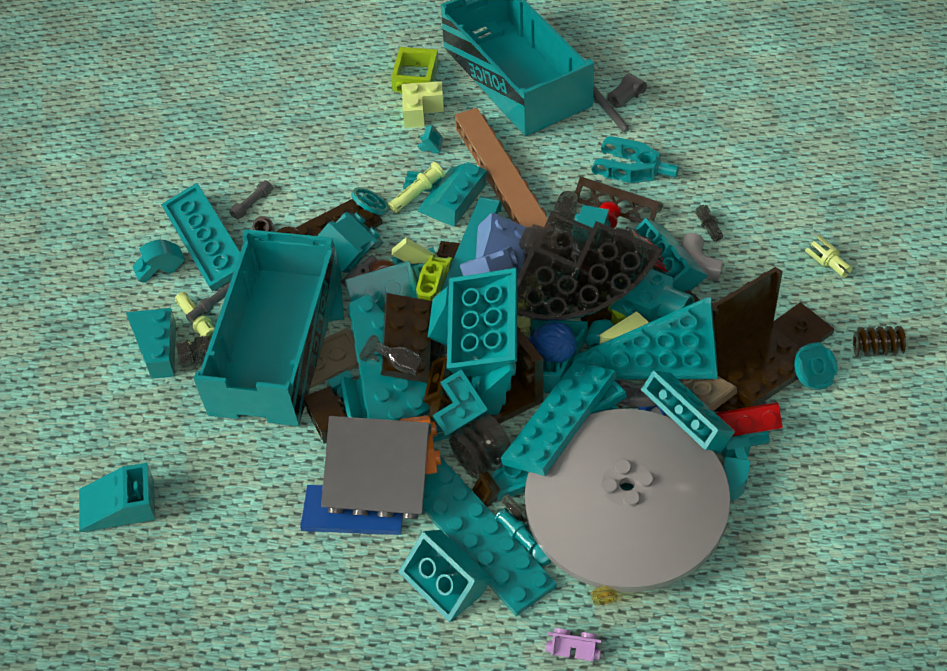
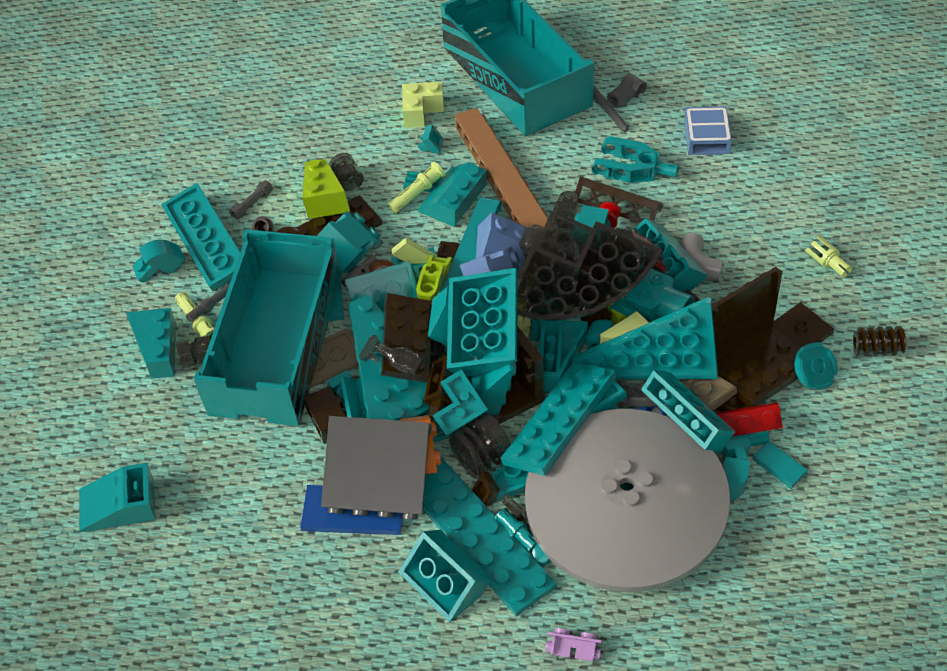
(322, 190): none -> lime wedge
(346, 171): none -> clear smoke wheel
(370, 201): teal wheel -> none
(414, 57): lime window -> none
(554, 342): blue hair -> none
(604, 595): clear yellow tile -> none
(707, 130): none -> medium blue brick
(709, 222): clear smoke axle -> none
(779, 464): none -> teal tile

